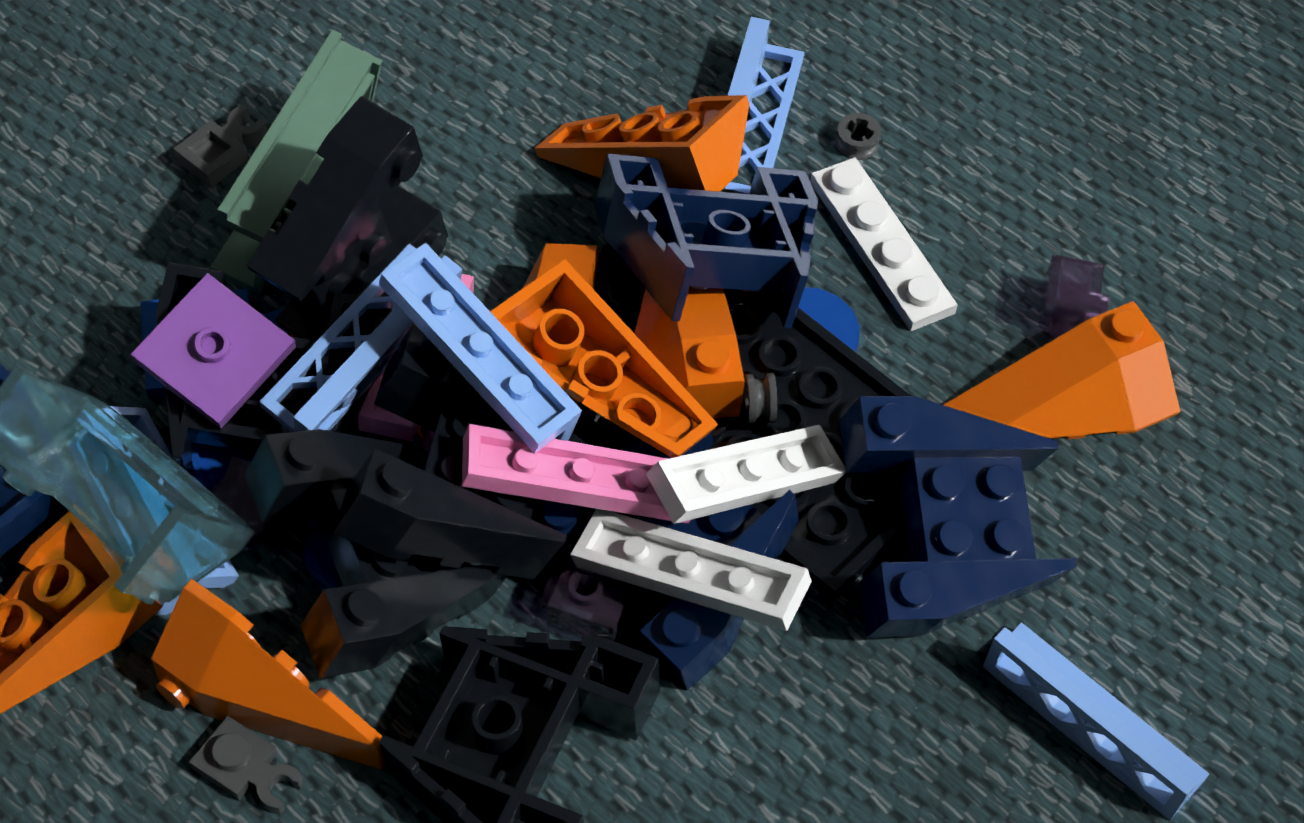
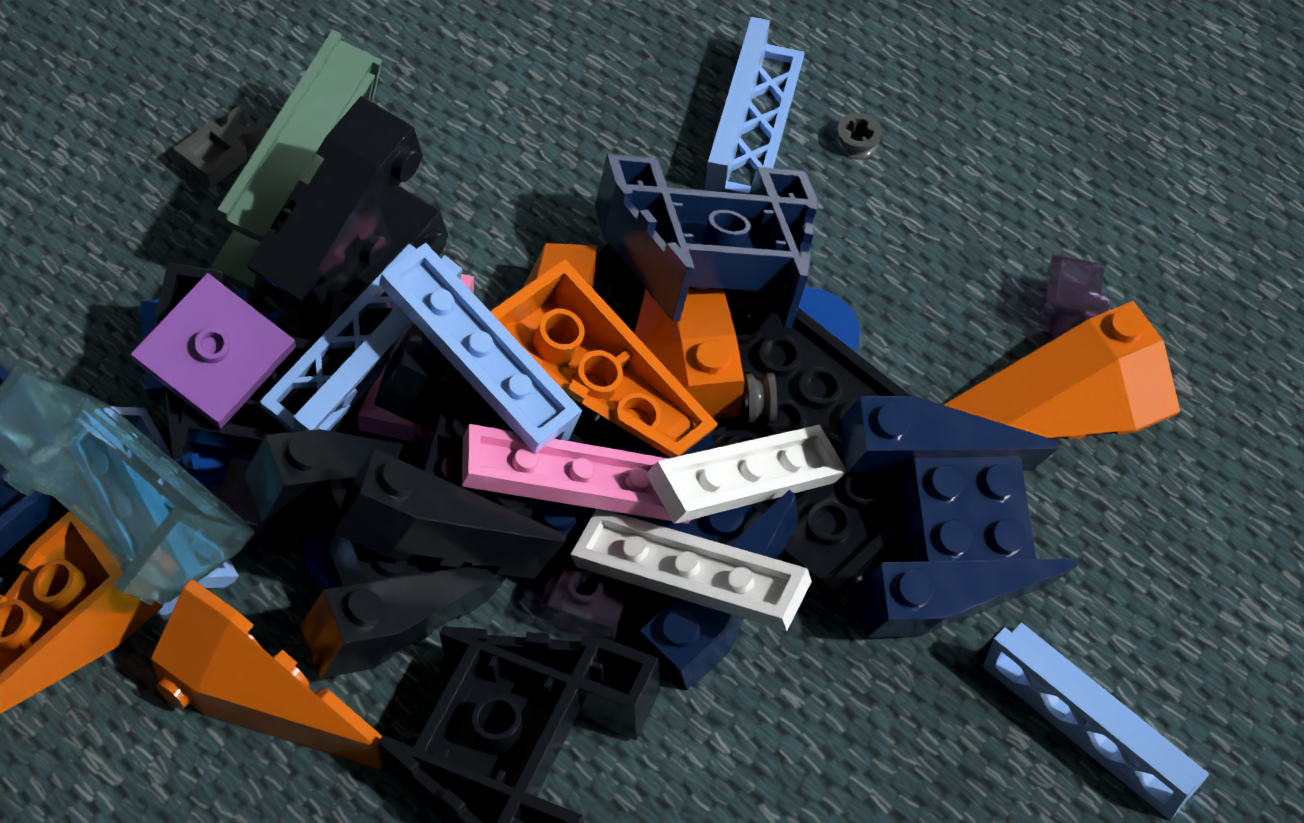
(240, 760): dark grey plate -> none
(694, 146): orange wedge -> none
(883, 244): white plate -> none

